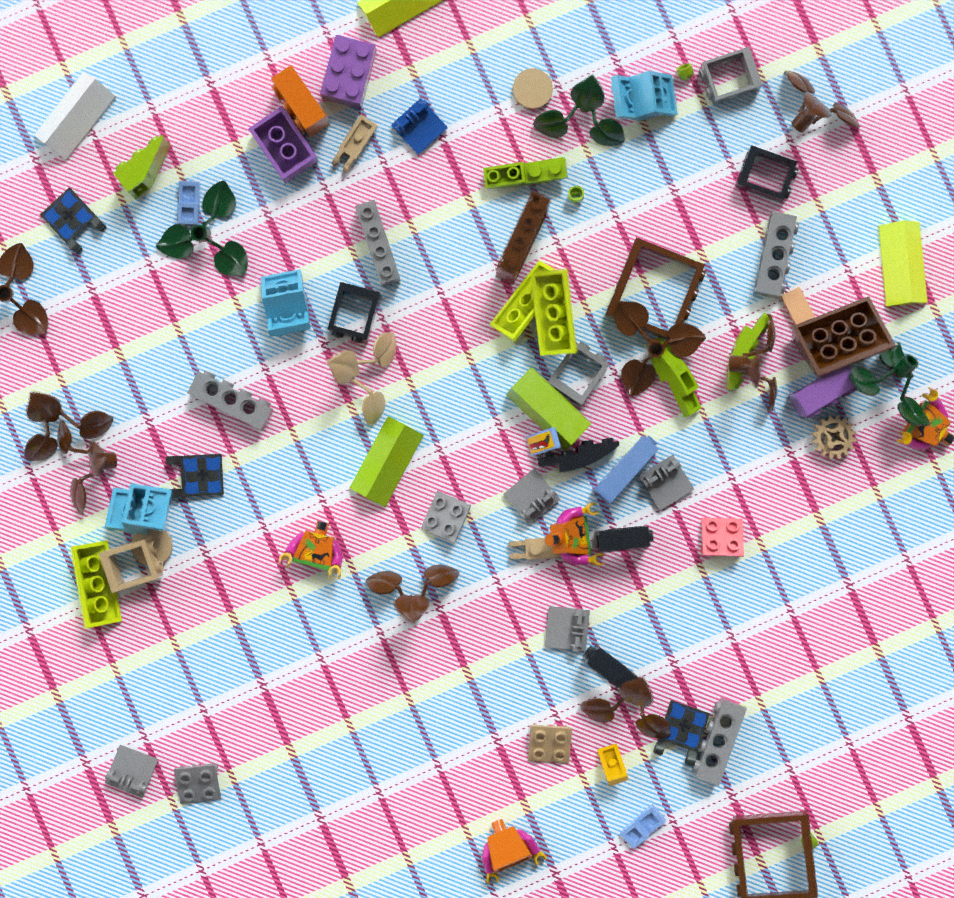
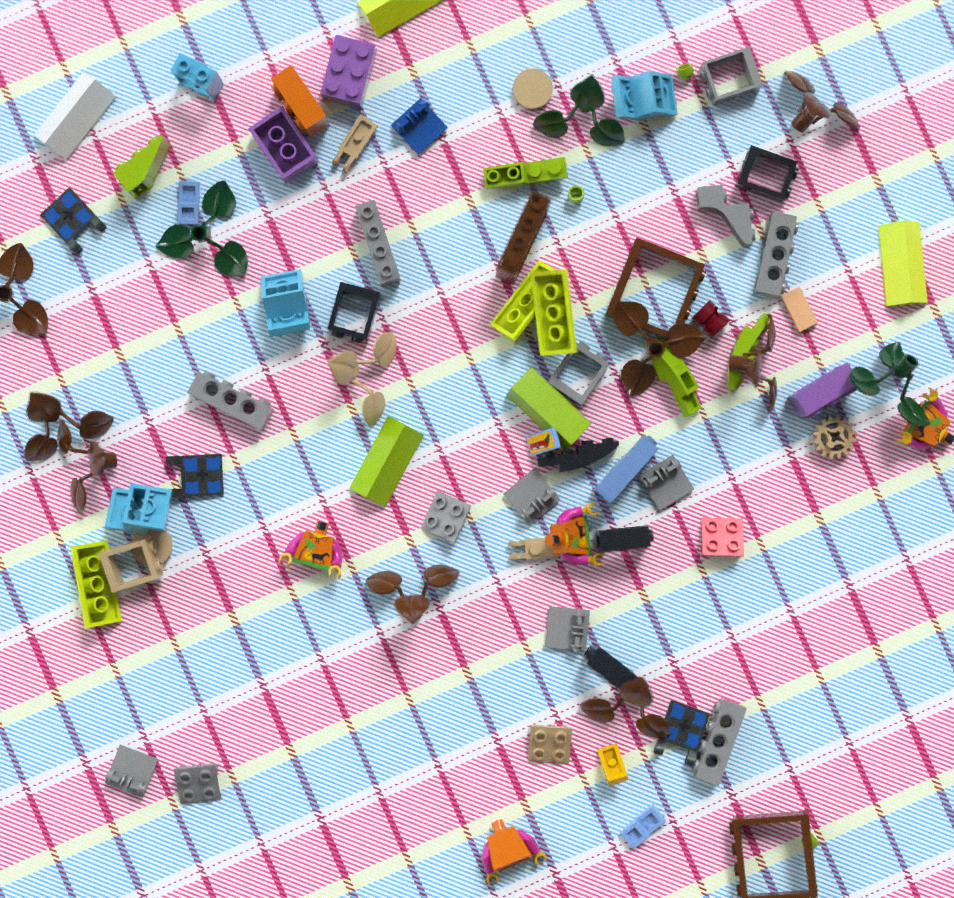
(192, 73): none -> medium azure window
(710, 319): none -> dark red wheel
(736, 216): none -> light grey arch
(842, 337): reddish brown slope -> none

